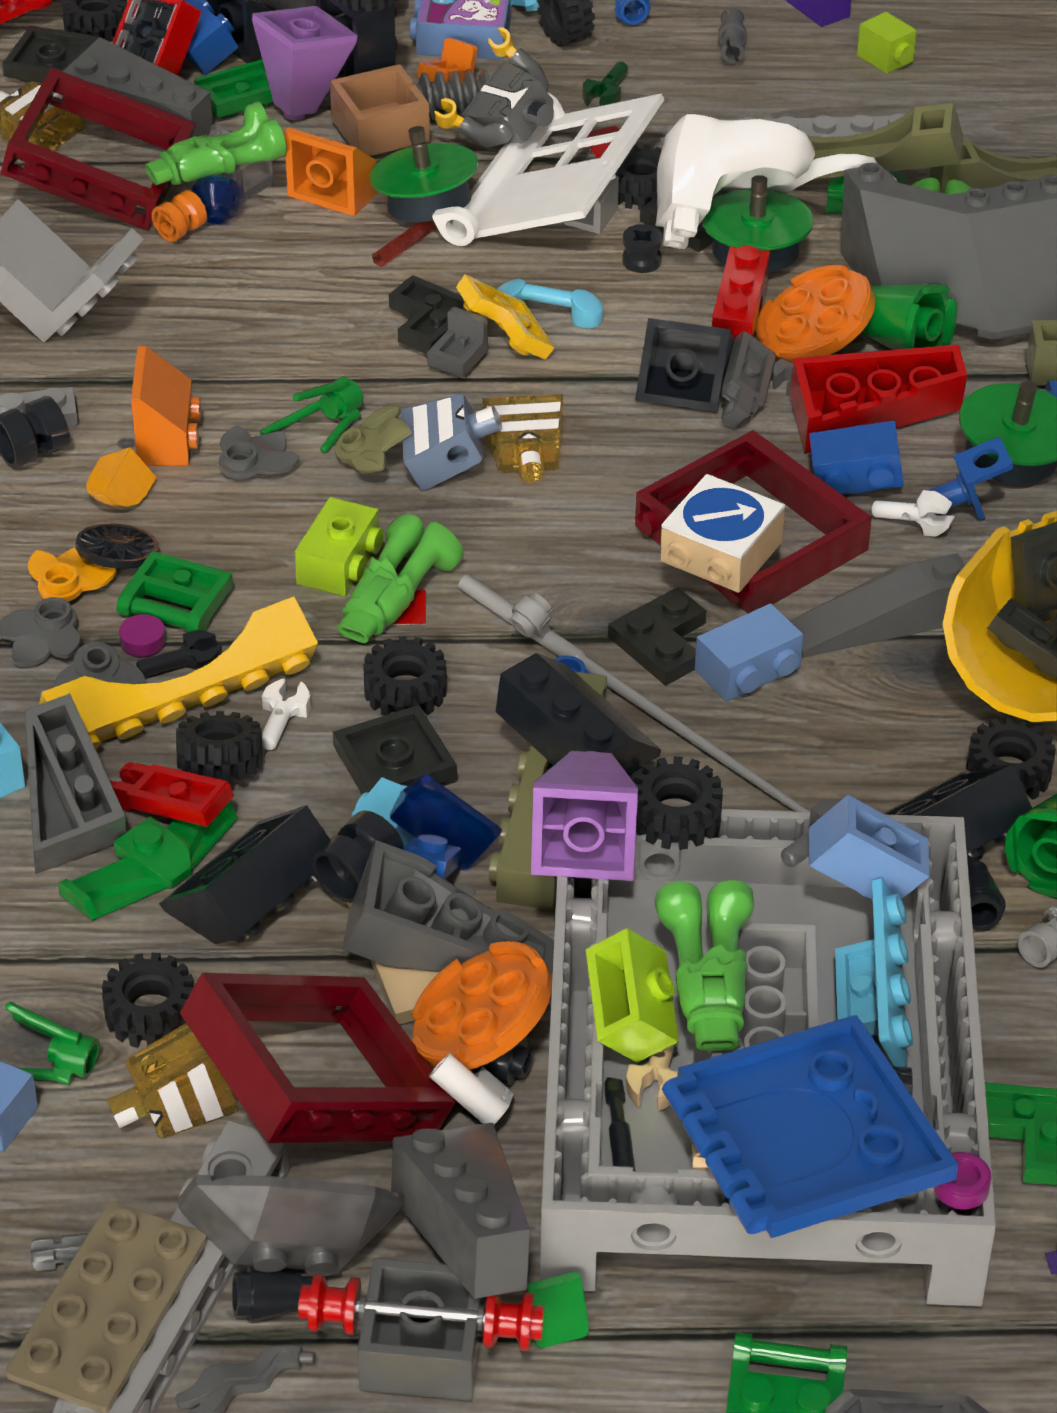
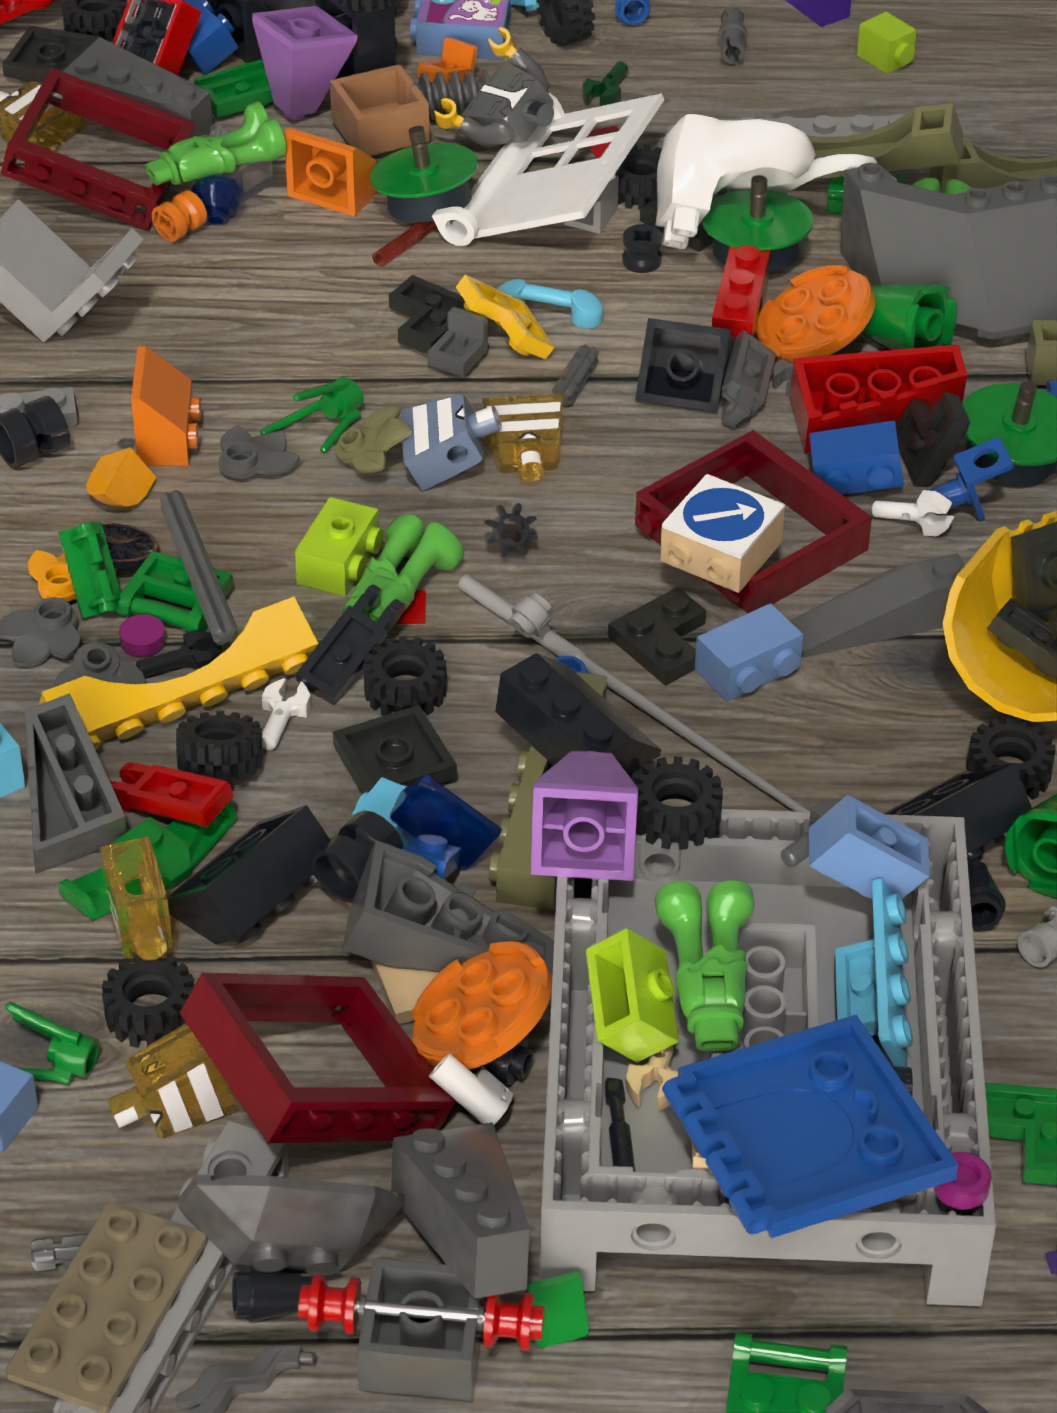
(90, 569): none -> green hinge
(137, 920): none -> clear yellow torso
(199, 568): none -> dark grey axle
(343, 649): none -> black hinge
(522, 533): none -> black gear
(576, 374): none -> dark grey axle
(930, 436): none -> pearl dark grey plate

